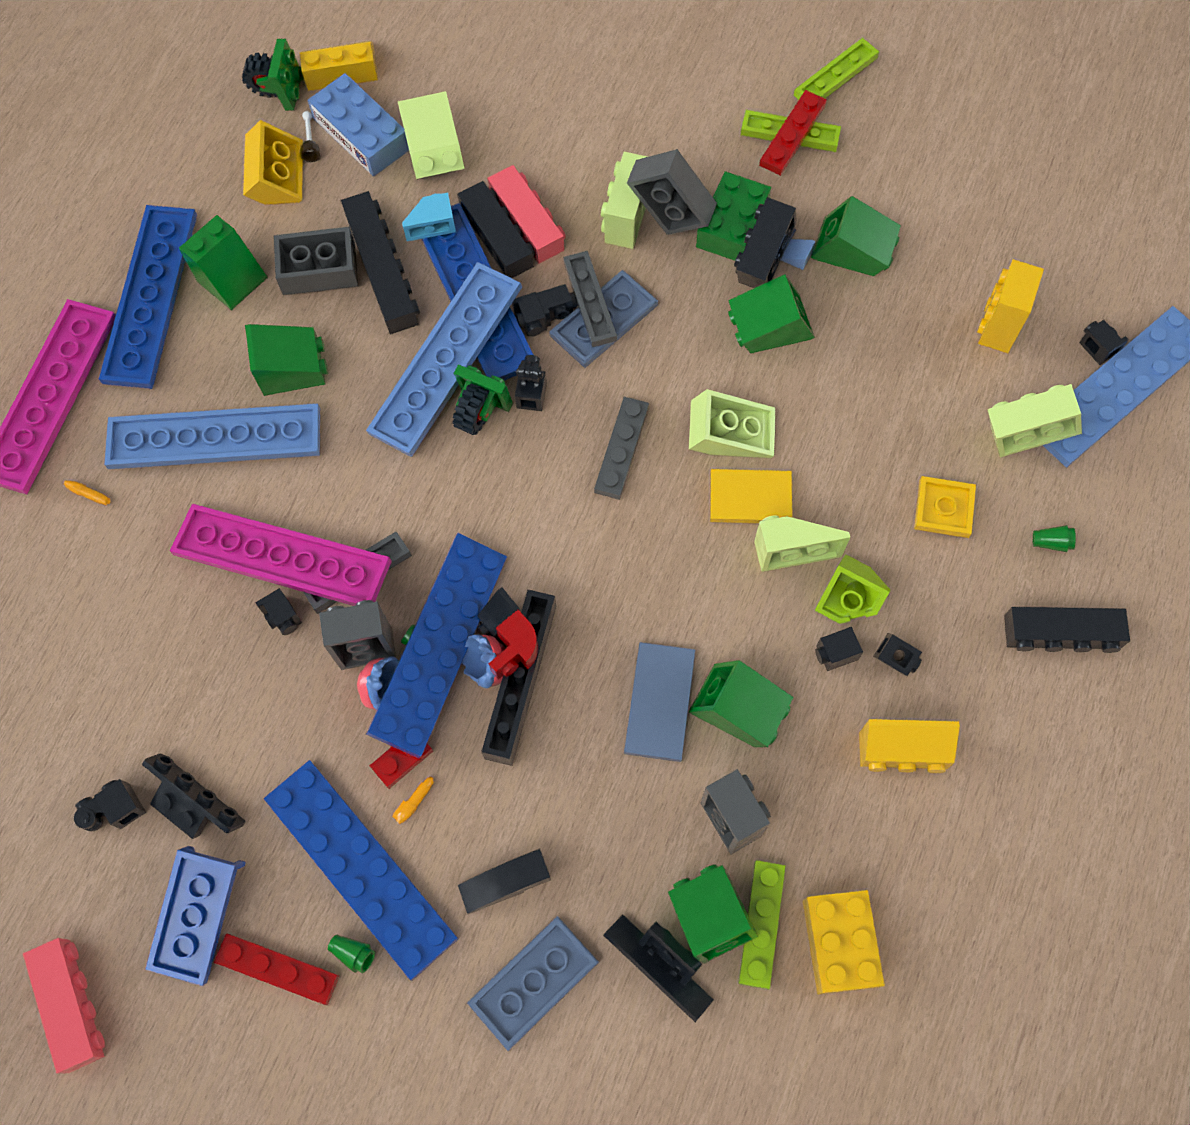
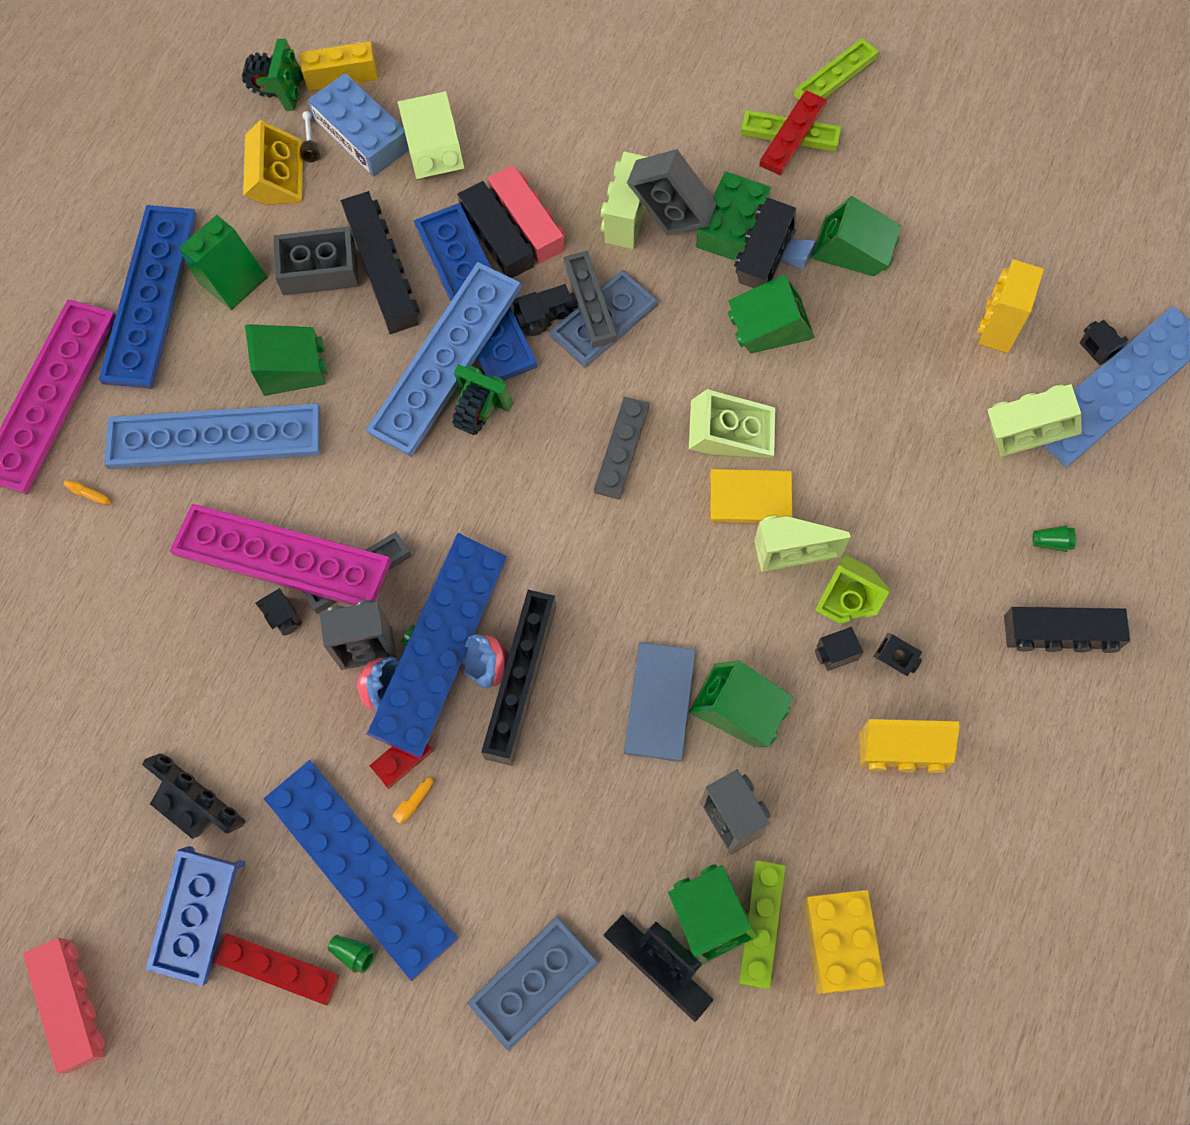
(115, 801): black brick -> none
(429, 218): medium azure slope -> none
(495, 612): black slope -> none
(504, 881): black slope -> none
(520, 642): red brick -> none
(530, 384): black brick -> none
(945, 507): yellow plate -> none

